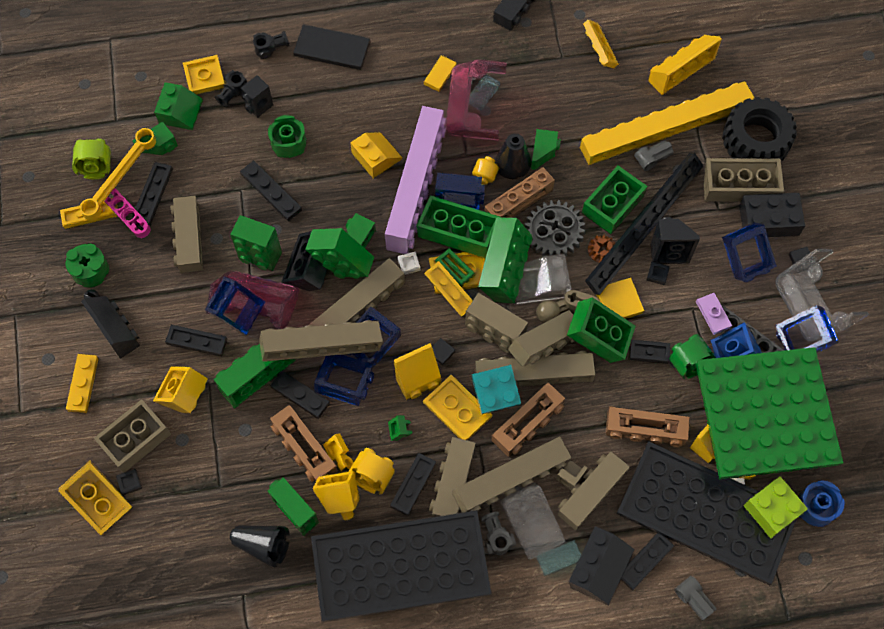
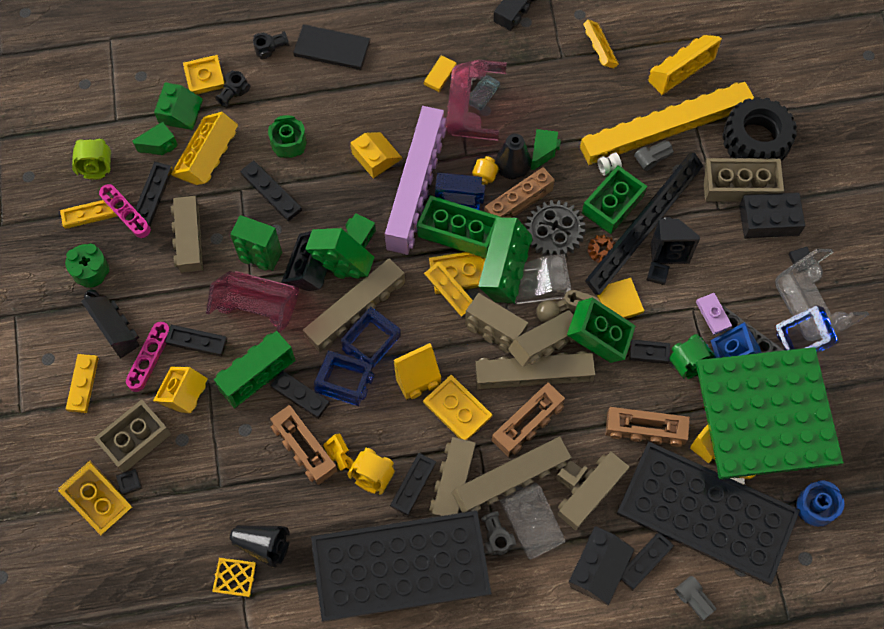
(118, 174): yellow piece -> none
(145, 355): none -> dark pink beam
(205, 149): none -> yellow slope
(222, 299): clear blue window -> none
(234, 577): none -> yellow window
(256, 96): black brick -> none
(293, 506): green window -> none
(320, 340): dark tan brick -> none
(338, 493): yellow torso -> none
(397, 428): green tile -> none
(409, 263): white tile -> none
(442, 351): black tile -> none
(465, 278): green tile -> none
(496, 389): teal brick -> none
(559, 558): clear light blue tile -> none
(609, 163): none -> white wheel
(768, 262): clear blue window -> none
(775, 507): lime brick -> none

